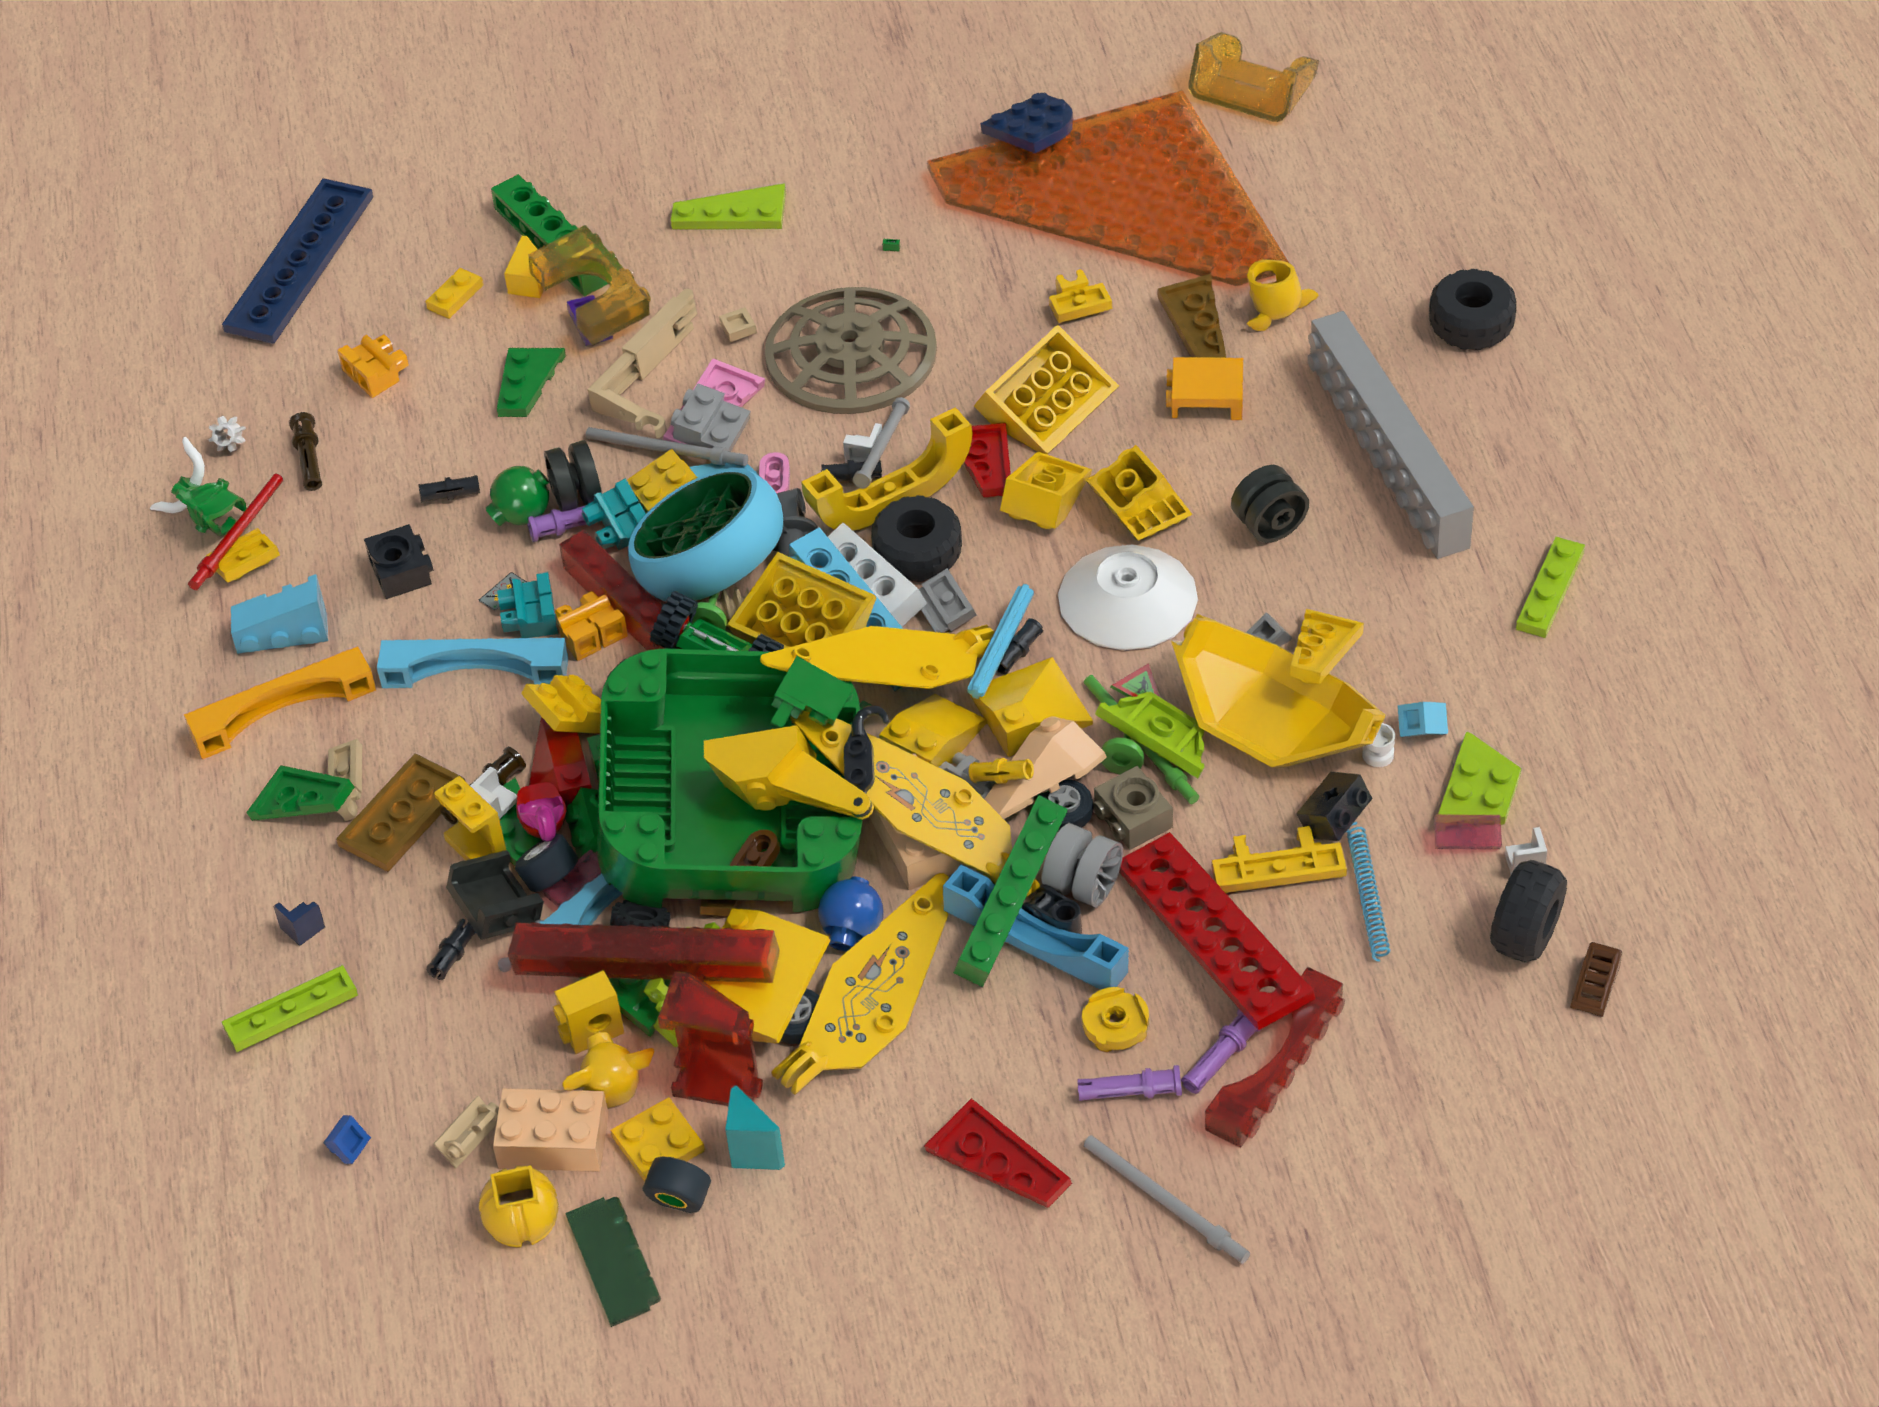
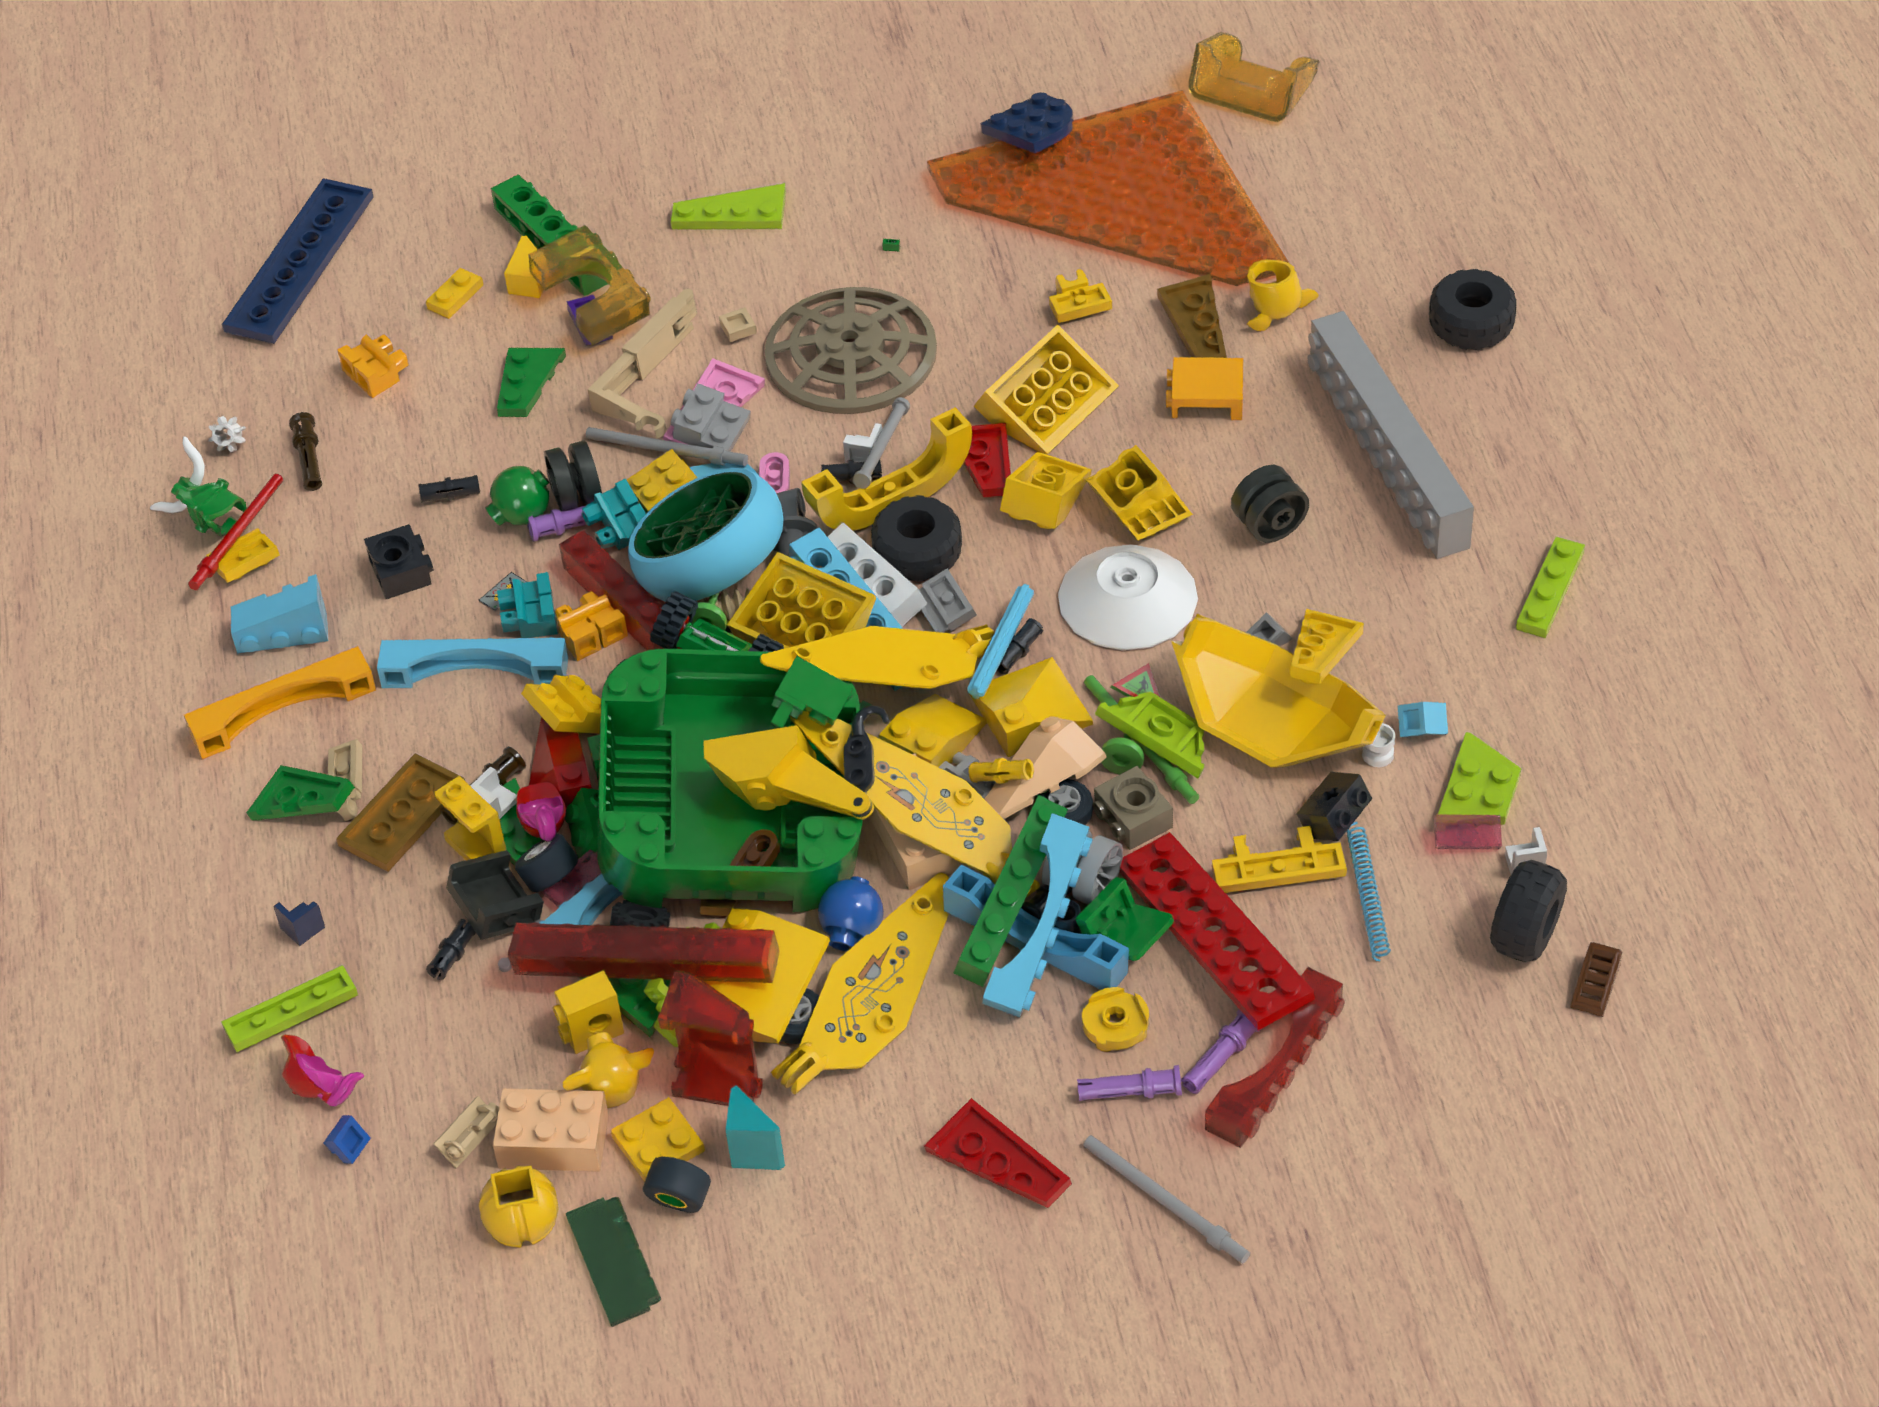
(311, 1077): none -> hair
(1011, 985): none -> medium azure arch
(1120, 919): none -> green bracket

